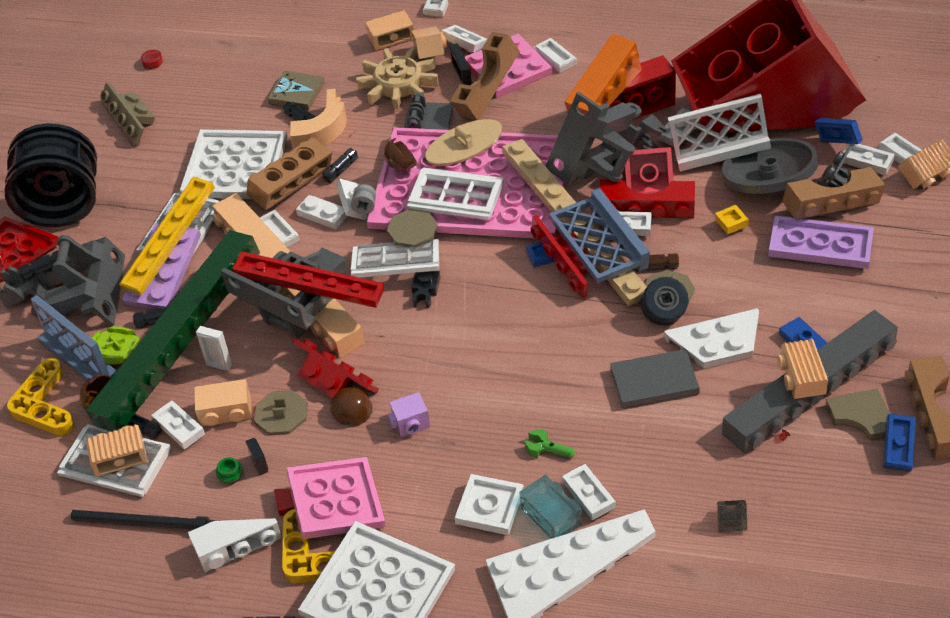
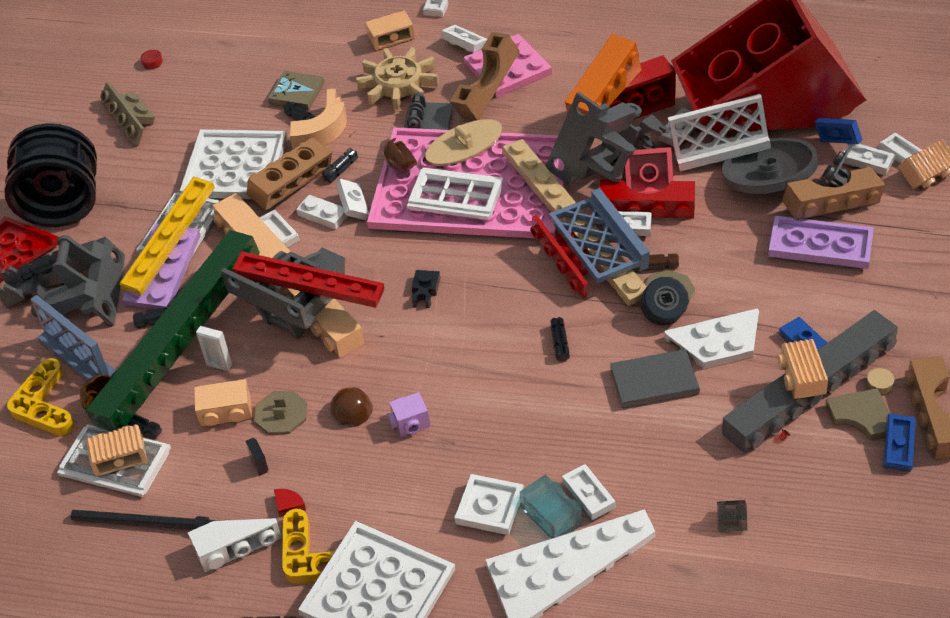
(116, 344): lime tile -> none
(178, 424): white plate -> none
(229, 470): green plate -> none
(327, 374): red bracket -> none
(334, 496): bright pink plate -> none
(363, 199): light grey wheel -> none
(394, 259): clear piece -> none
(412, 228): dark tan piece -> none
(429, 42): light nougat brick -> none
(460, 64): black tile -> none
(537, 255): blue tile -> none
(544, 444): bright green bar -> none
(555, 55): white tile -> none
(559, 339): none -> black axle
(731, 219): yellow plate -> none
(880, 379): none -> tan tile

